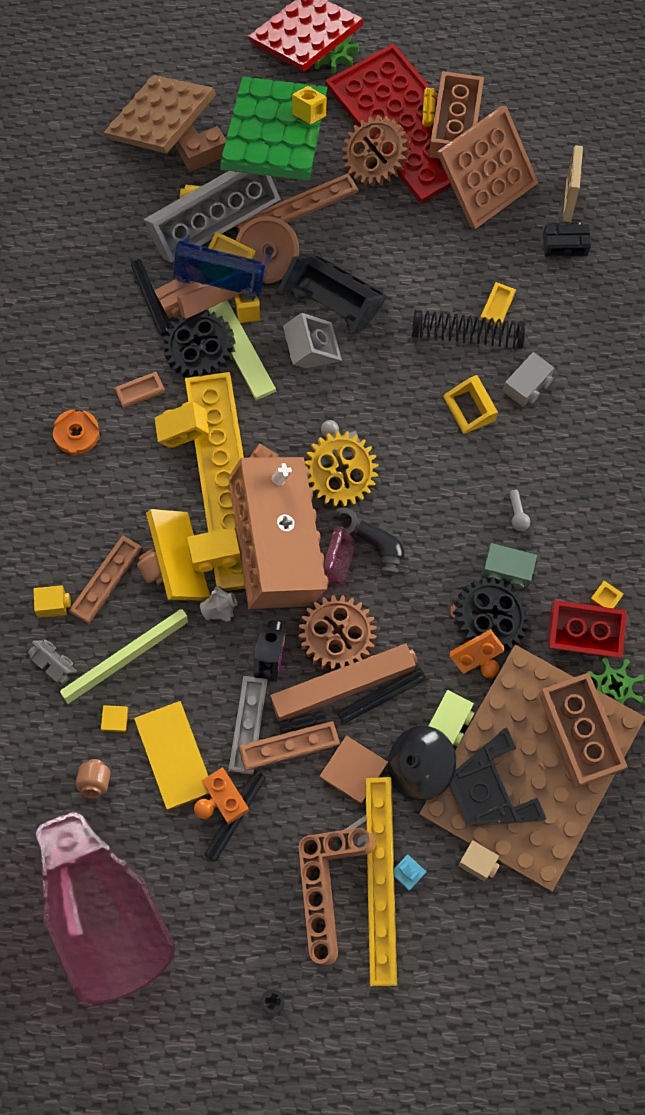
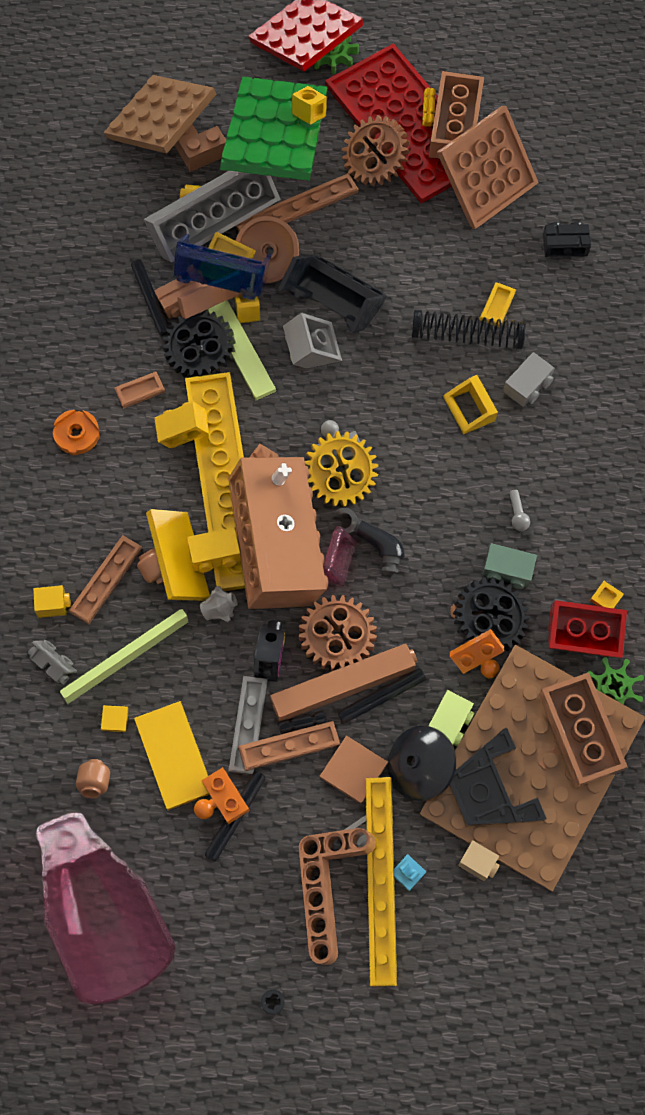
(572, 183): tan tile -> none

